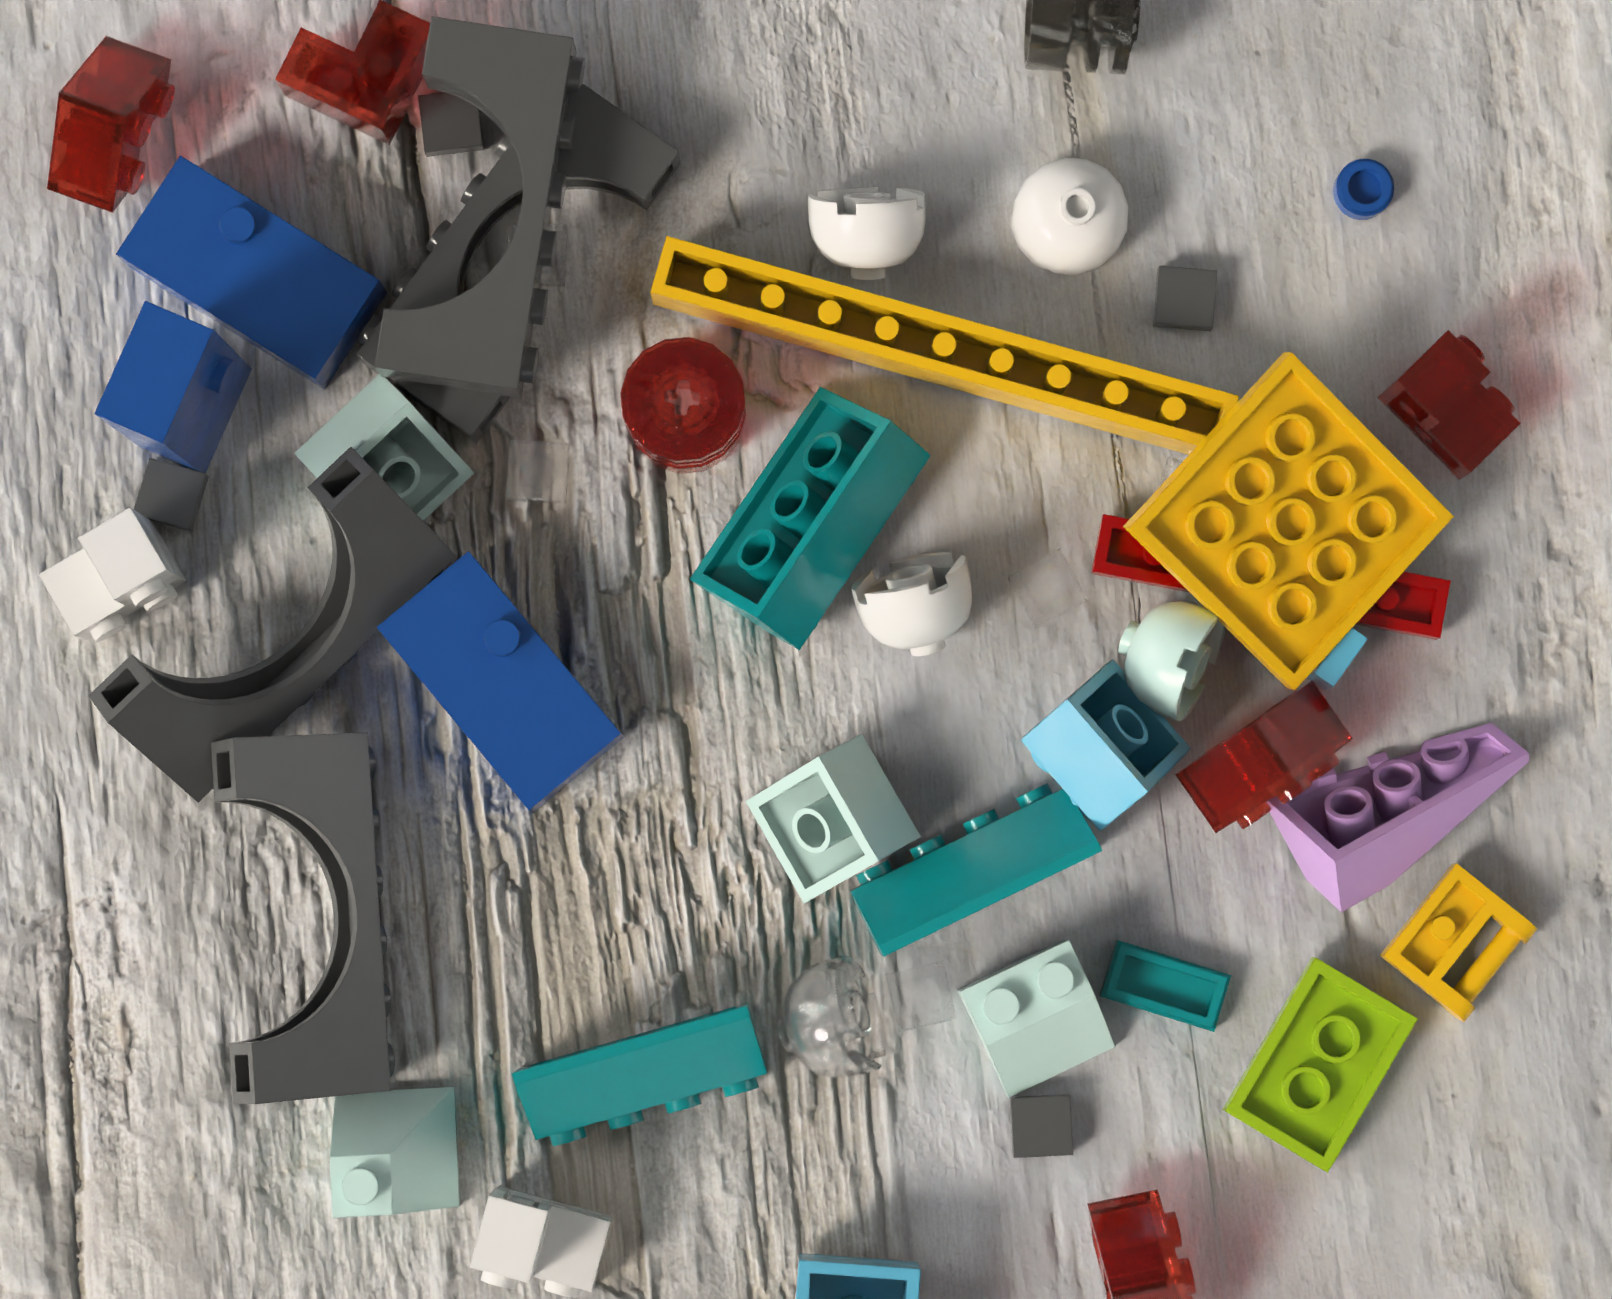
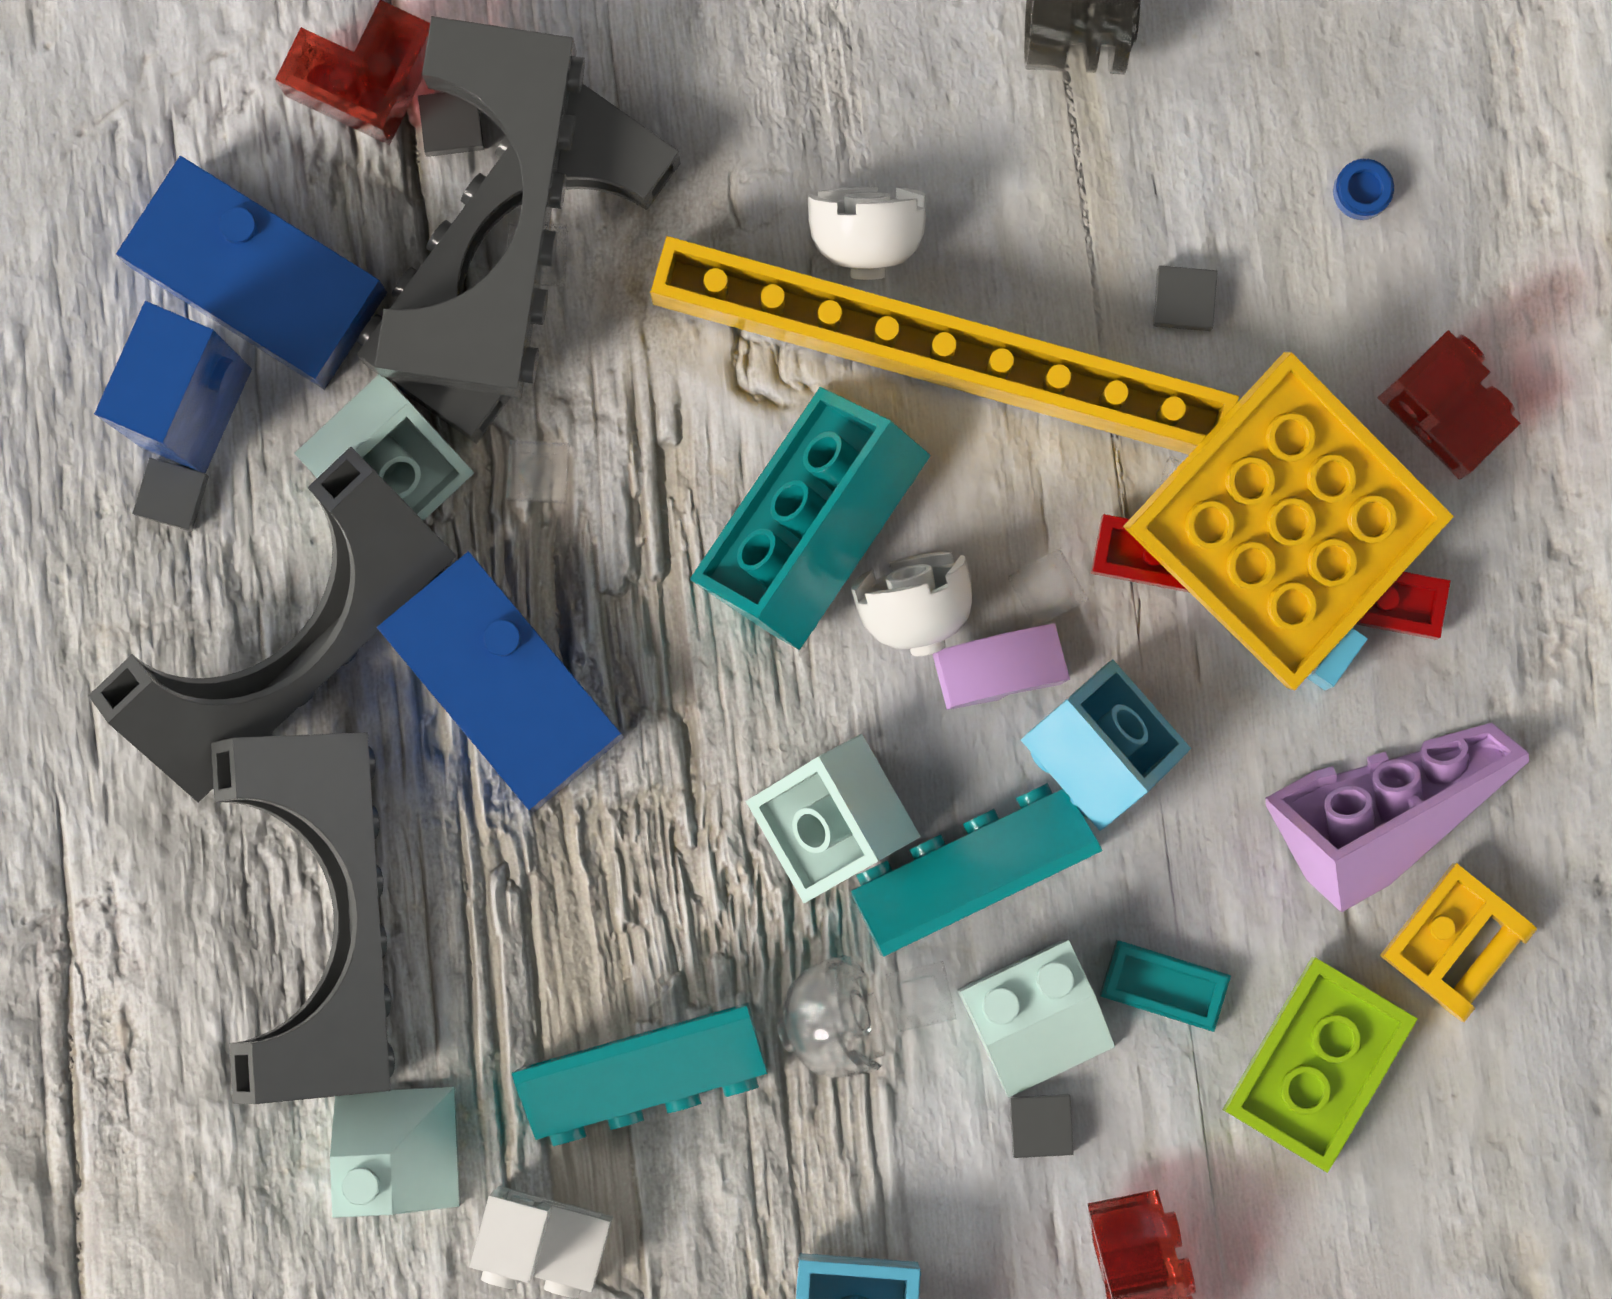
(105, 122): clear red brick -> none
(113, 575): white brick -> none
(708, 430): clear red wheel -> none
(1001, 666): none -> lavender slope
(1070, 216): white cylinder -> none
(1170, 656): light aqua cylinder -> none
(1266, 759): clear red brick -> none

